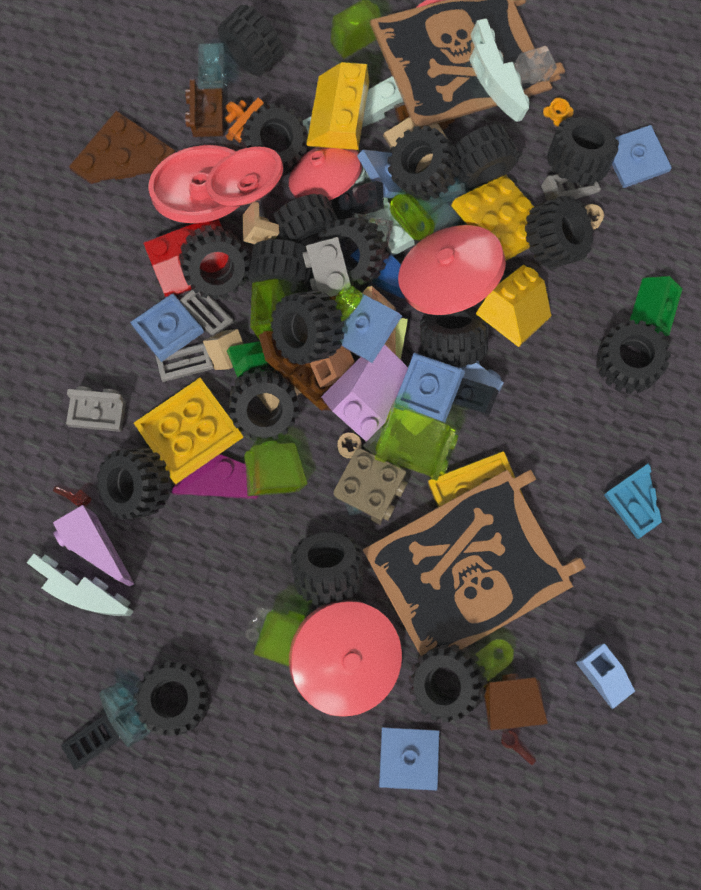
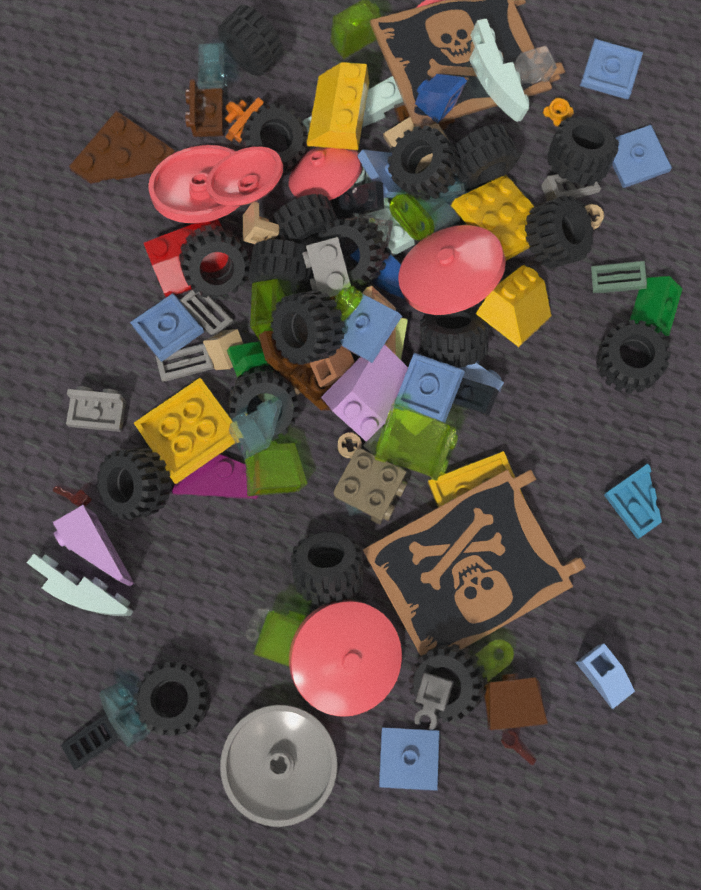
(255, 431): none -> clear light blue slope
(278, 765): none -> light grey dish
(434, 694): none -> flat silver plate
(439, 95): none -> blue slope
(611, 69): none -> medium blue plate
(623, 286): none -> sand green tile

